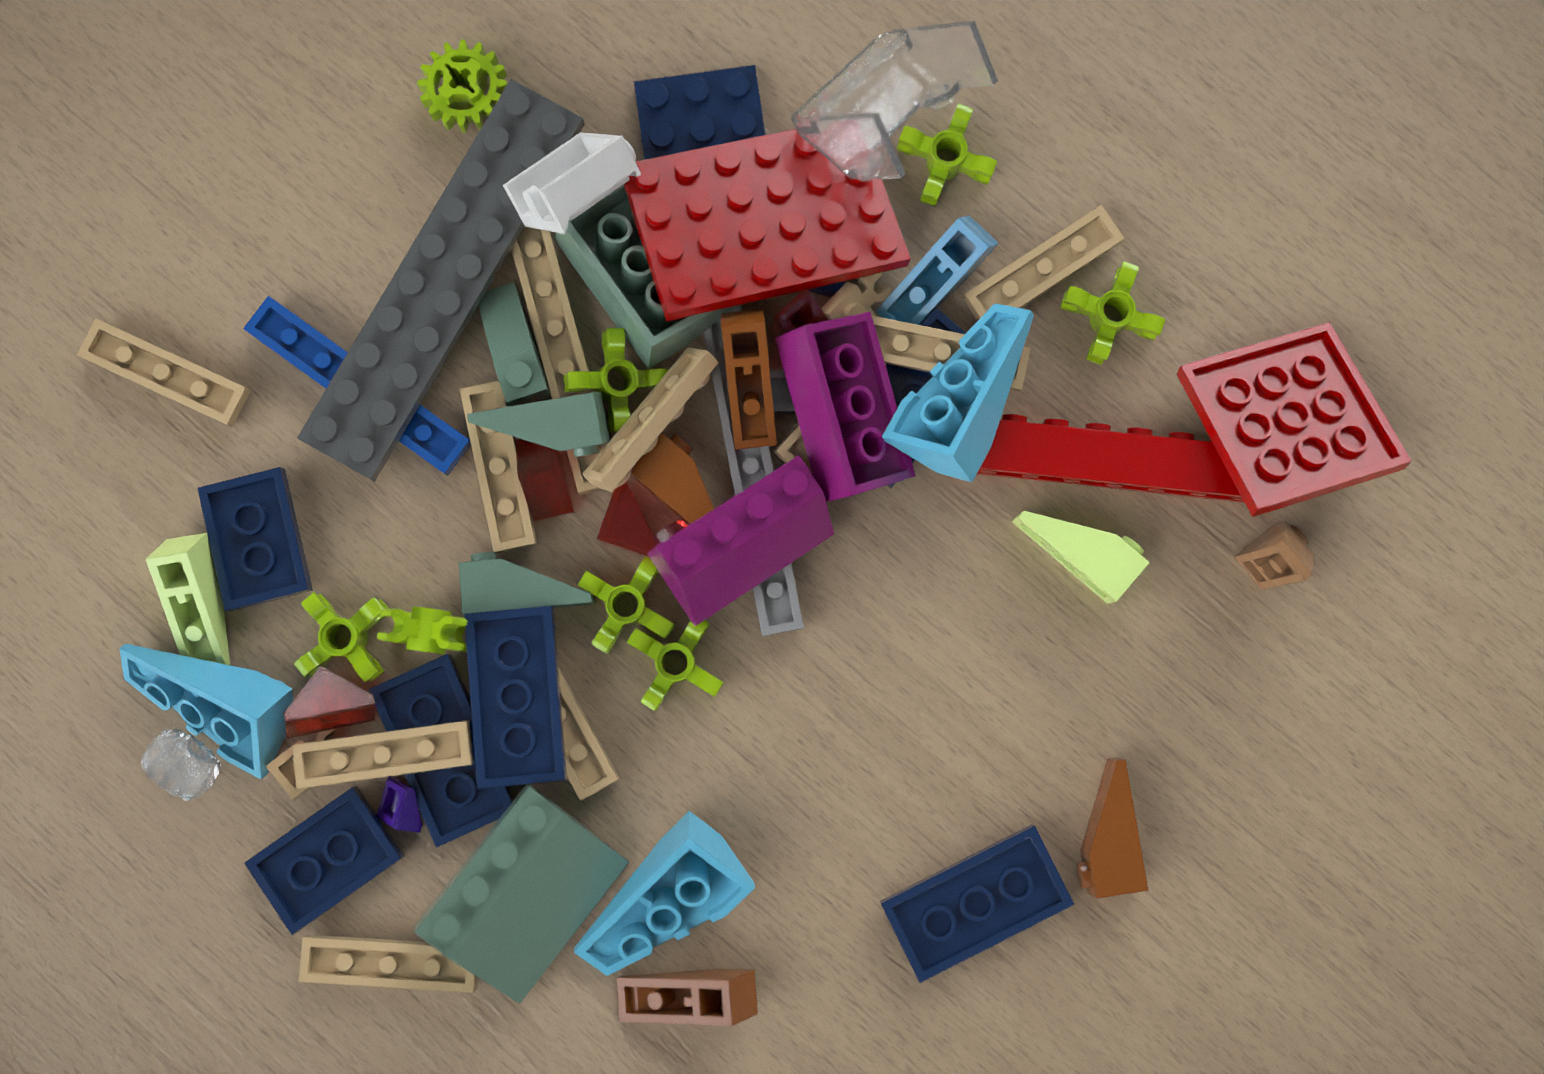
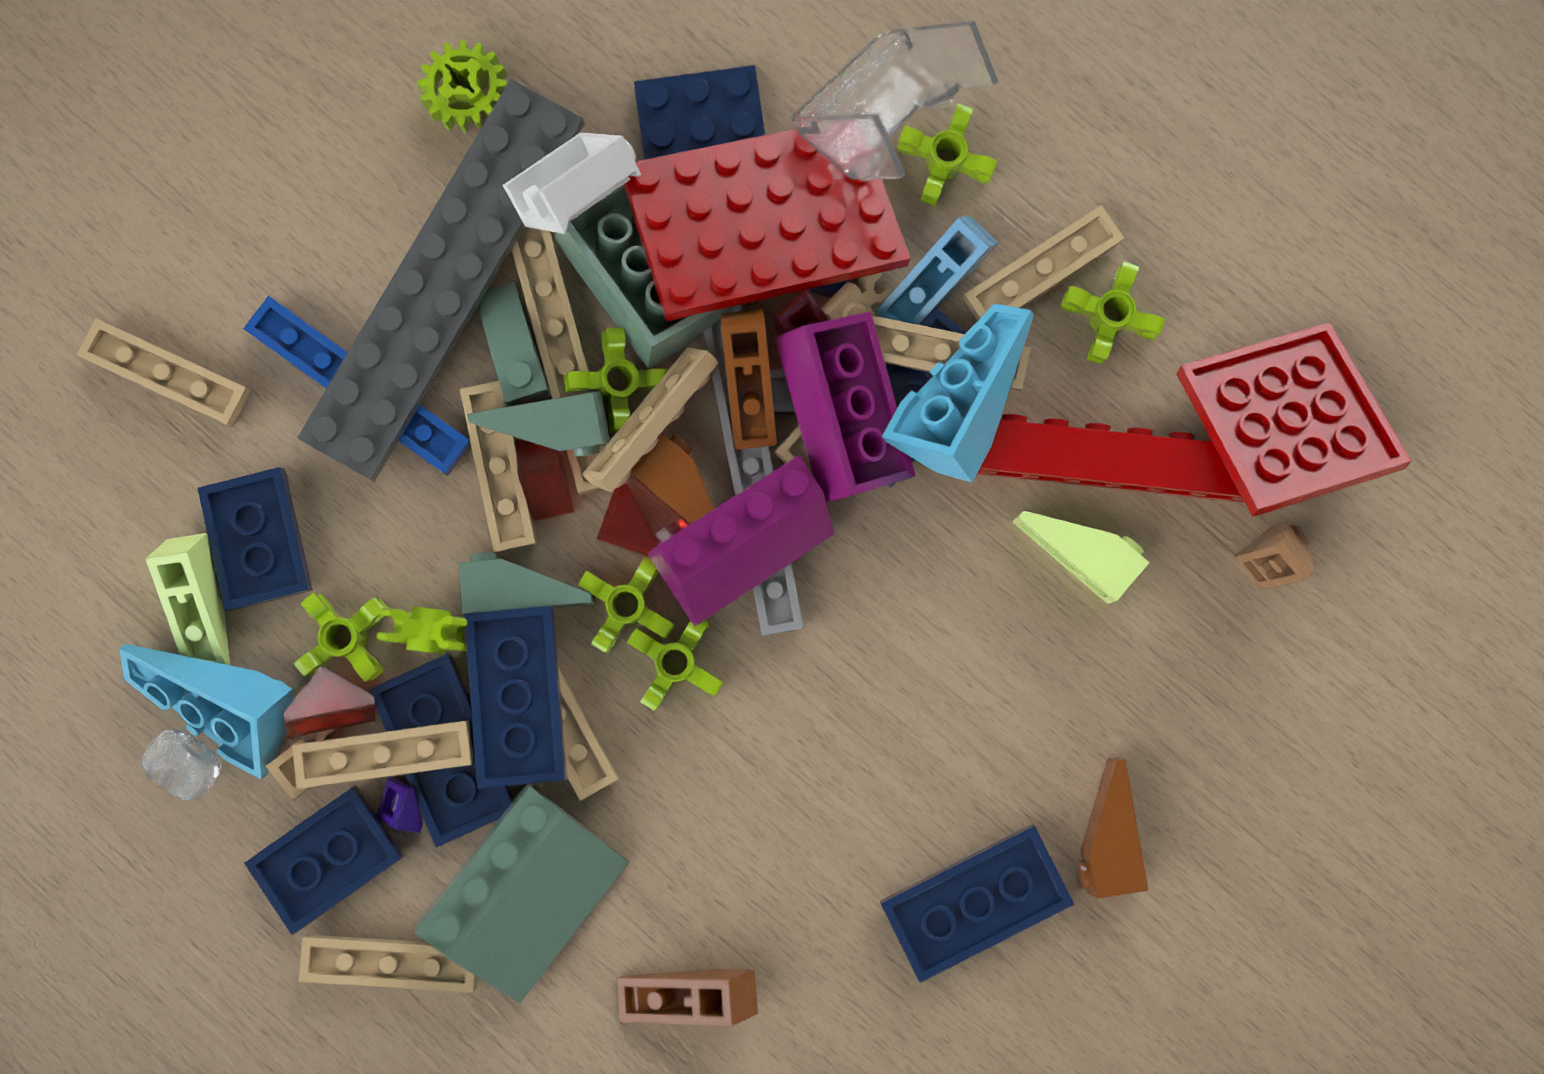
(675, 888): medium azure wedge -> none

